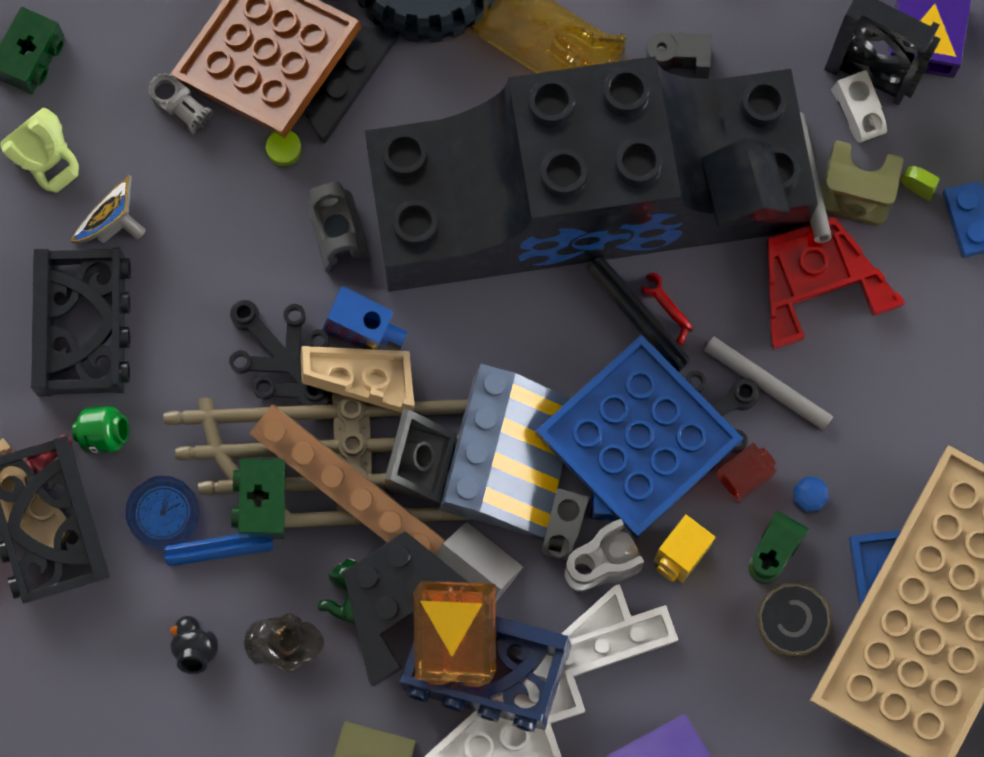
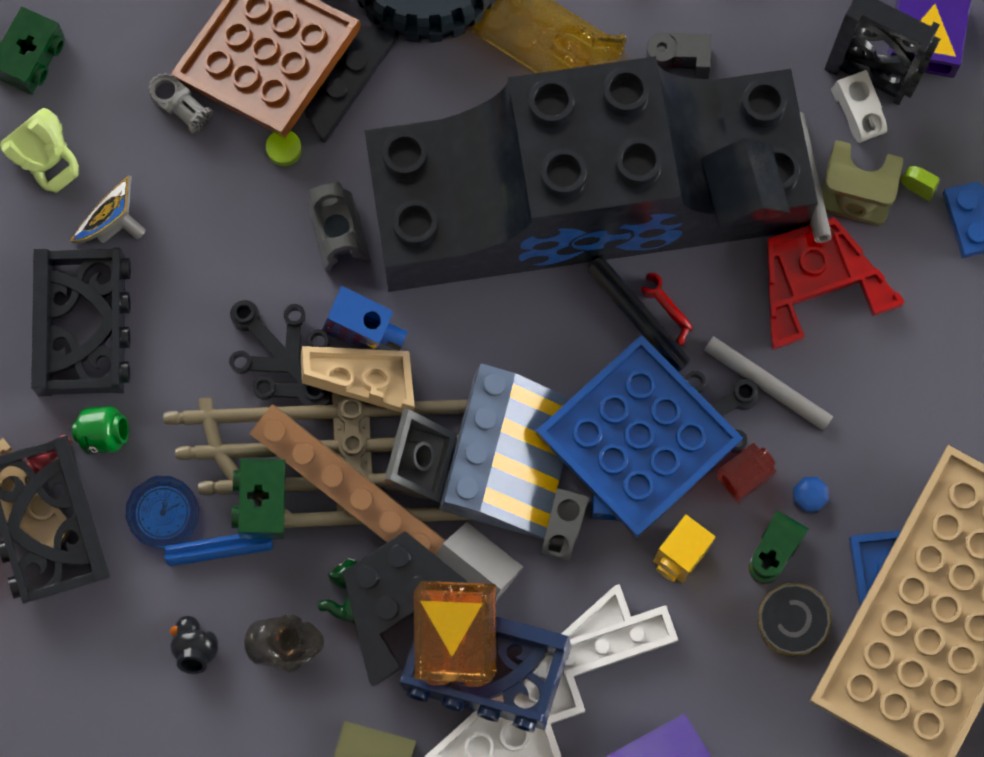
(609, 556): light grey piece -> none

